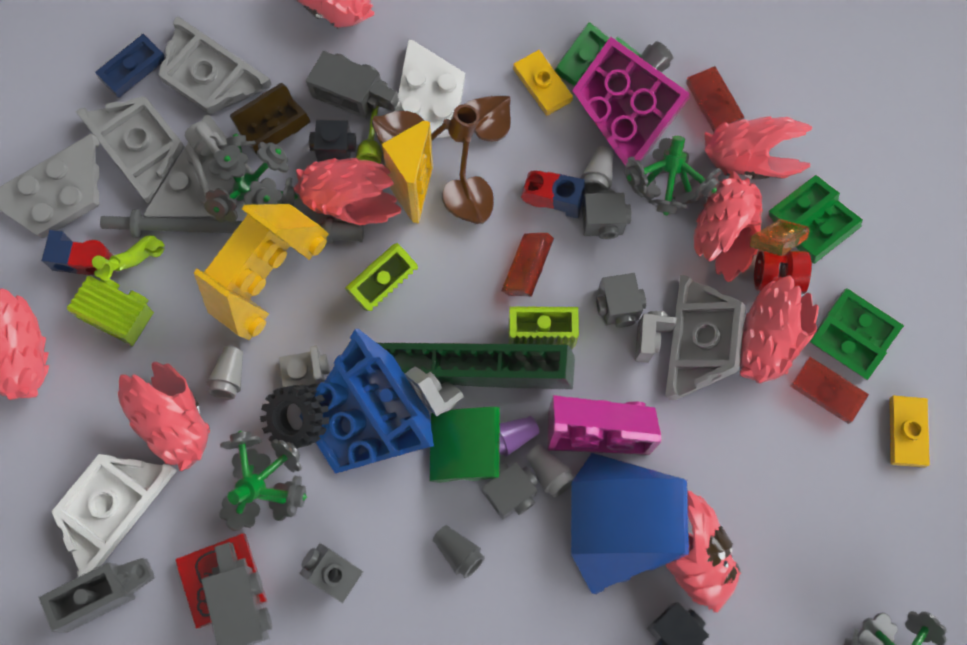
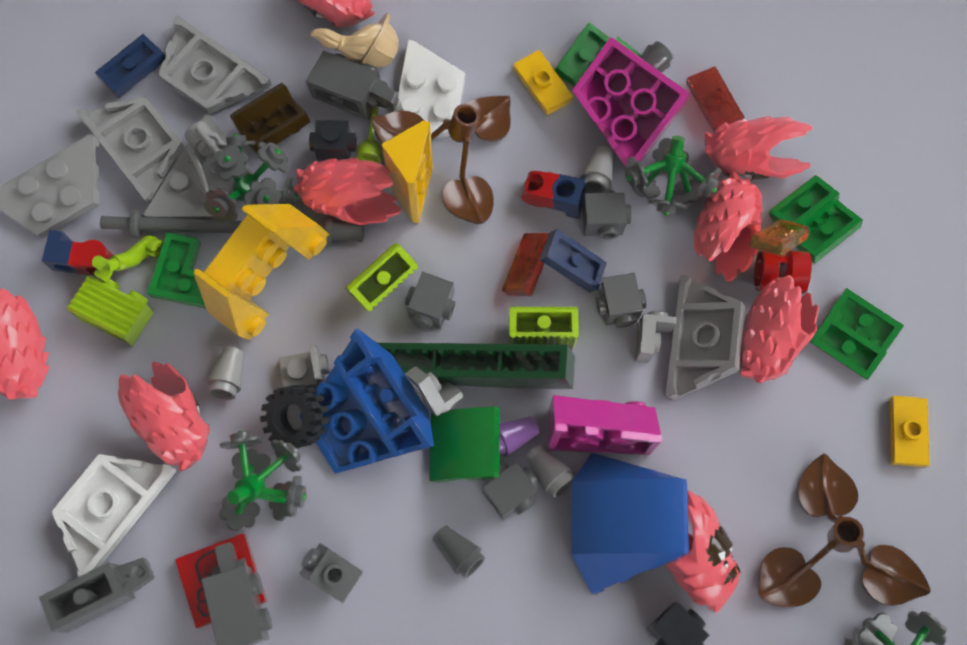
(174, 275): none -> green plate
(371, 45): none -> tan piece
(430, 301): none -> dark grey brick
(573, 260): none -> dark blue plate
(829, 390): clear red plate -> none
(830, 491): none -> reddish brown plant

